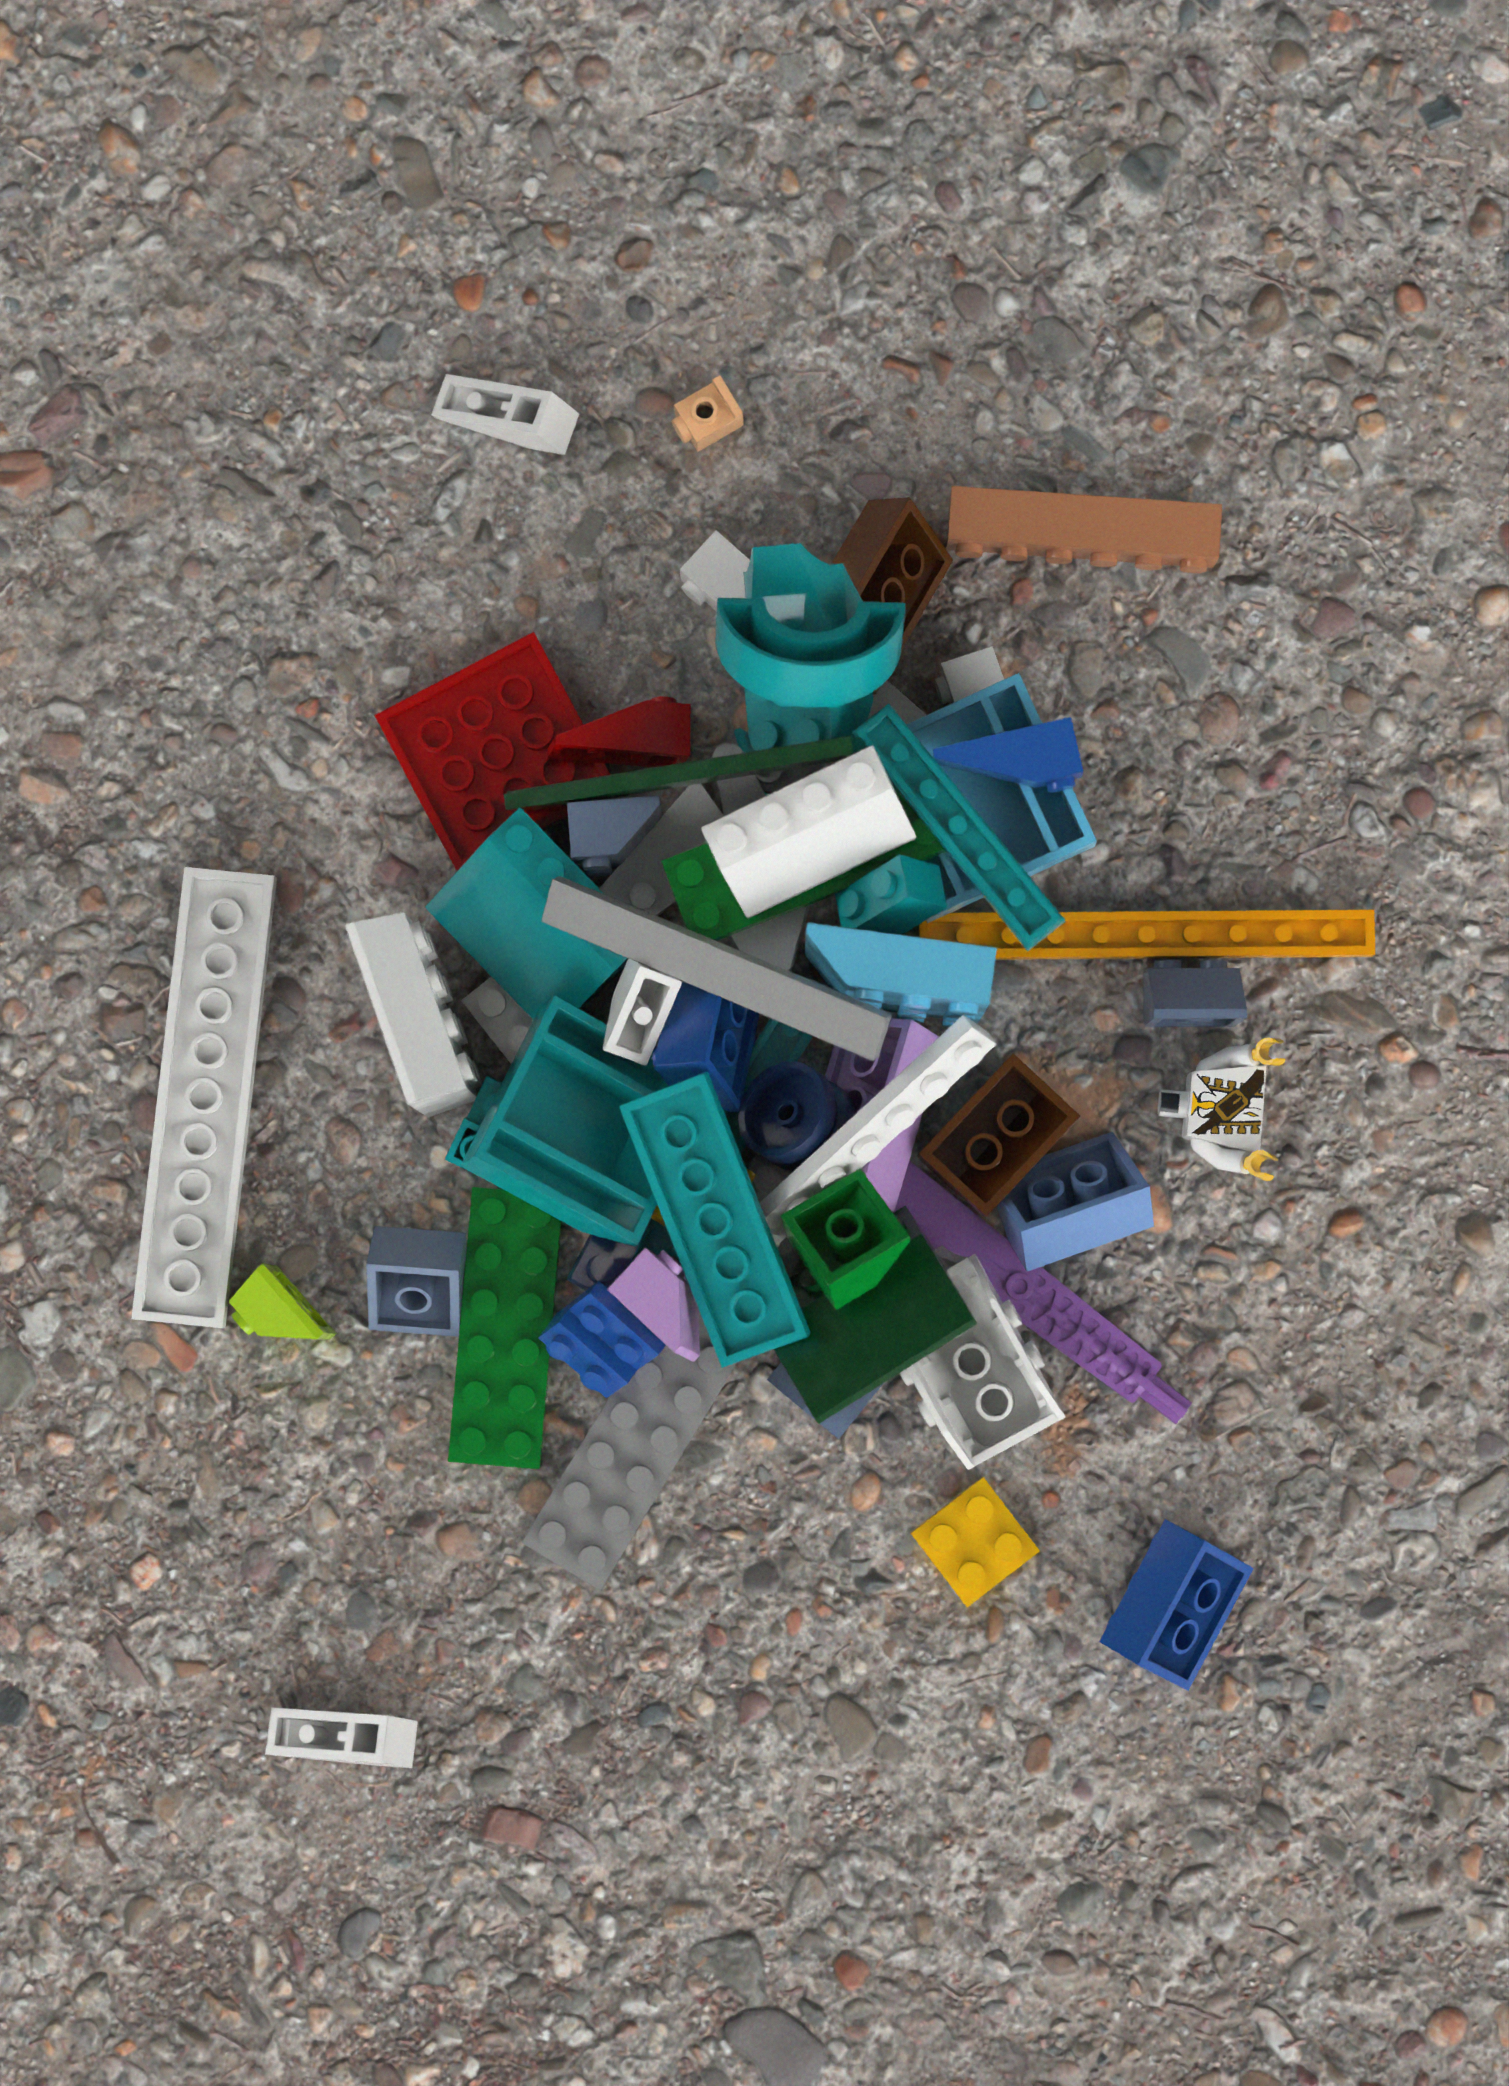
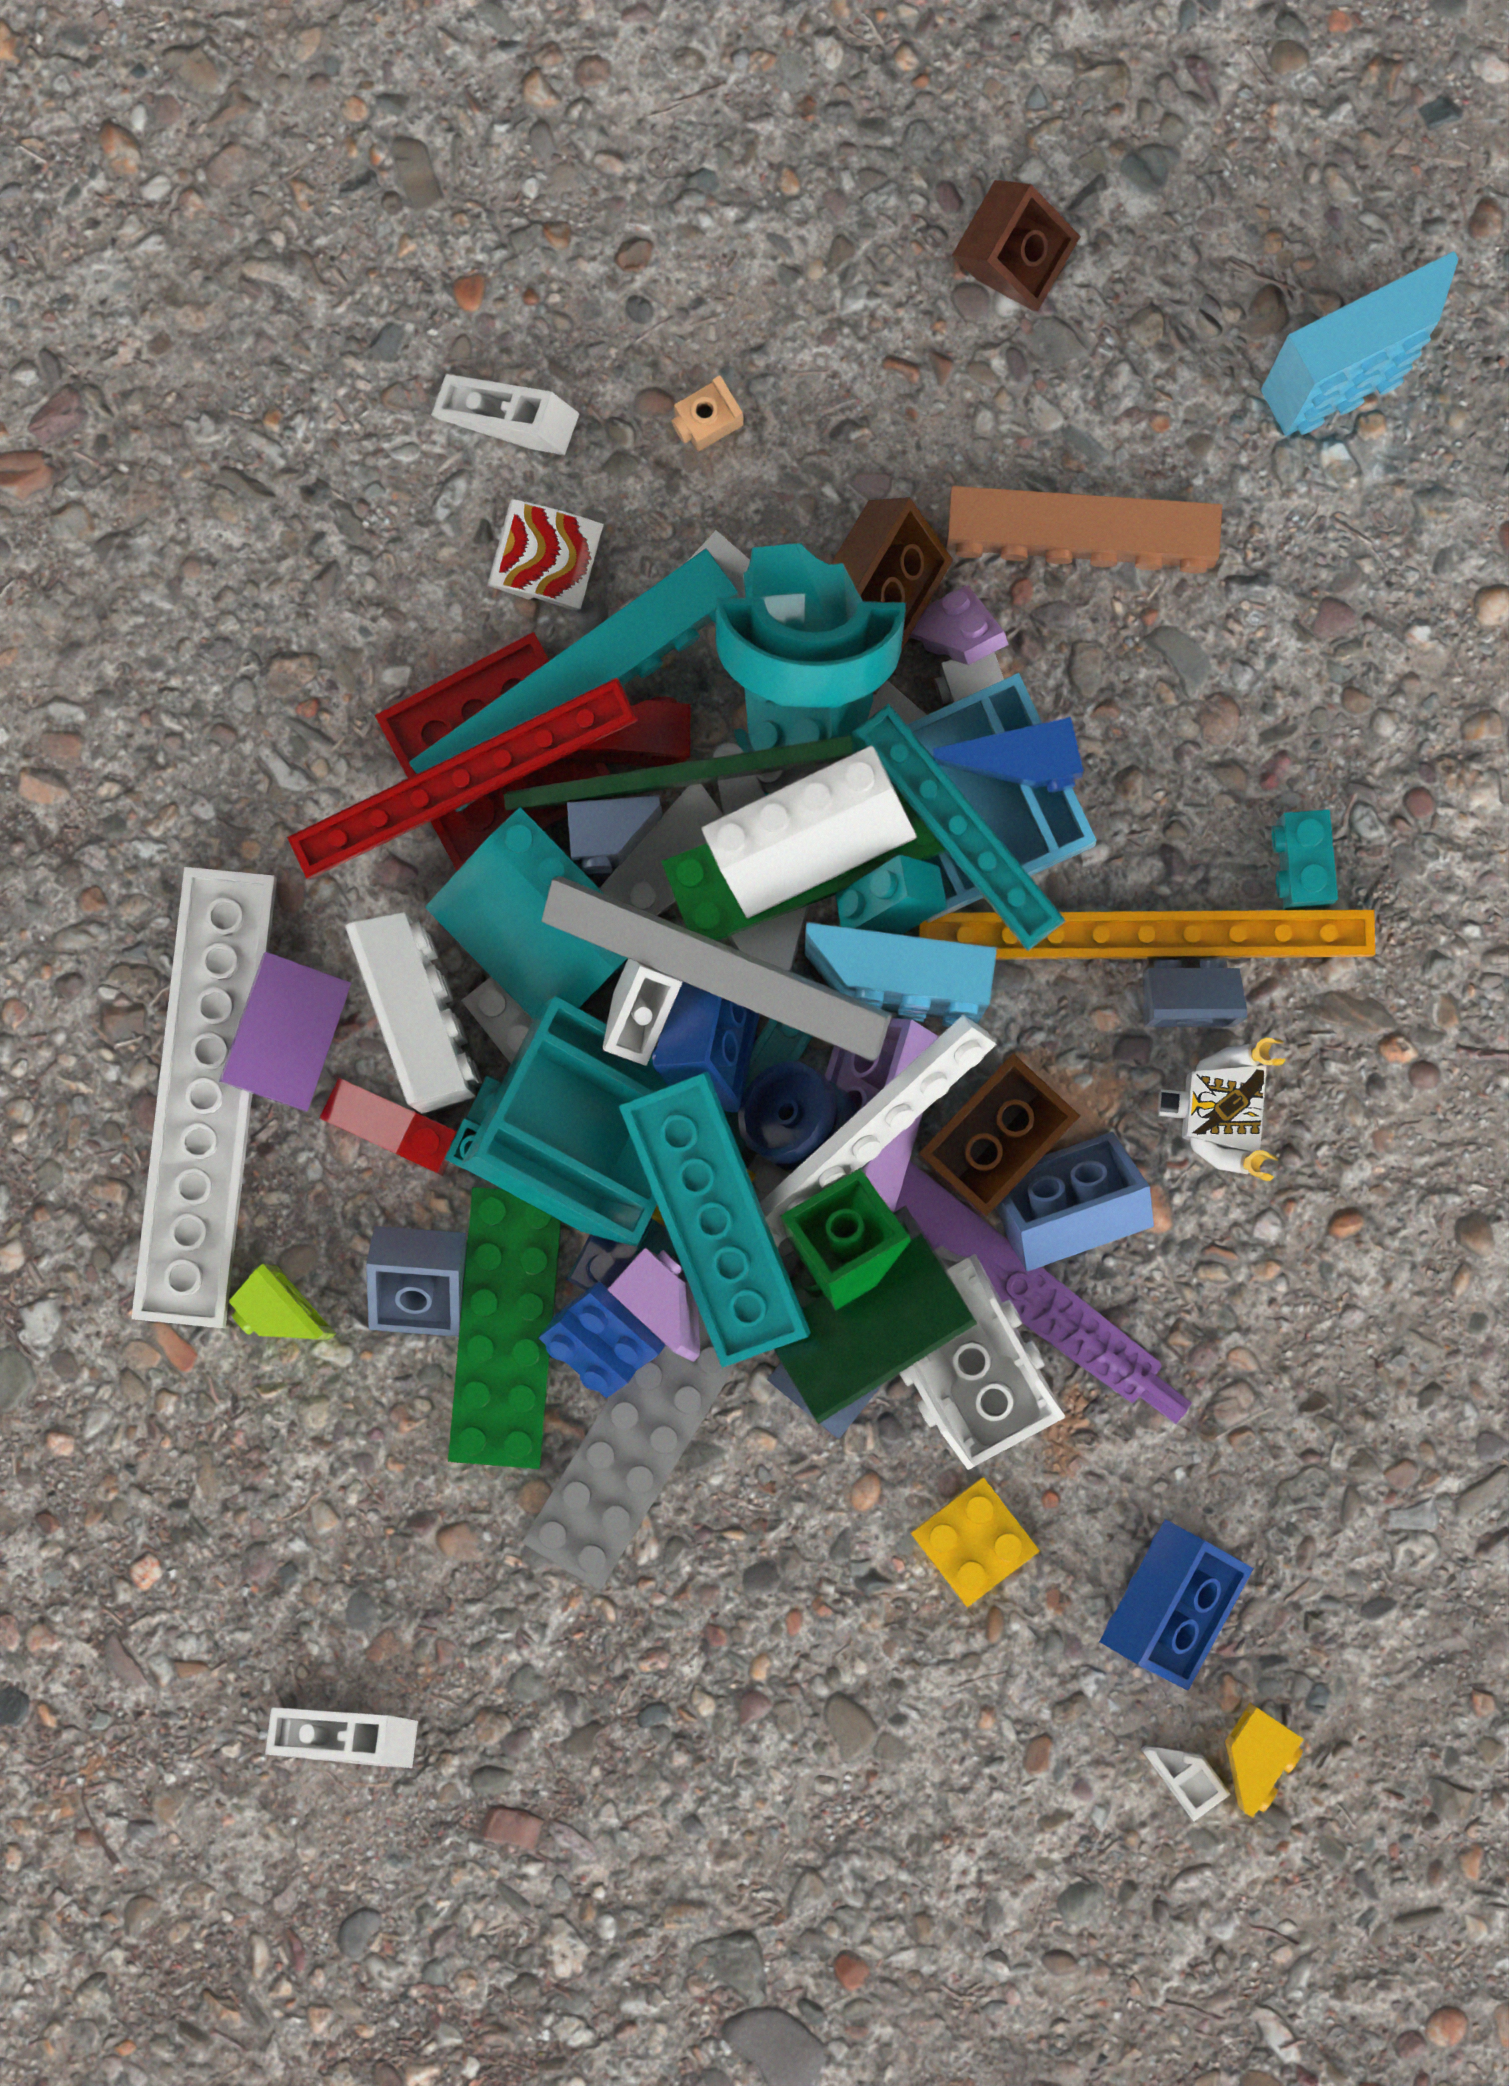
(285, 1032): none -> medium lavender tile
(389, 1125): none -> slope
(462, 778): none -> red tile
(545, 554): none -> slope
(618, 648): none -> teal brick
(959, 628): none -> lavender wing
(1016, 243): none -> copper slope
(1188, 1778): none -> white tile
(1257, 1755): none -> yellow slope
(1305, 859): none -> teal brick
(1357, 349): none -> medium azure slope

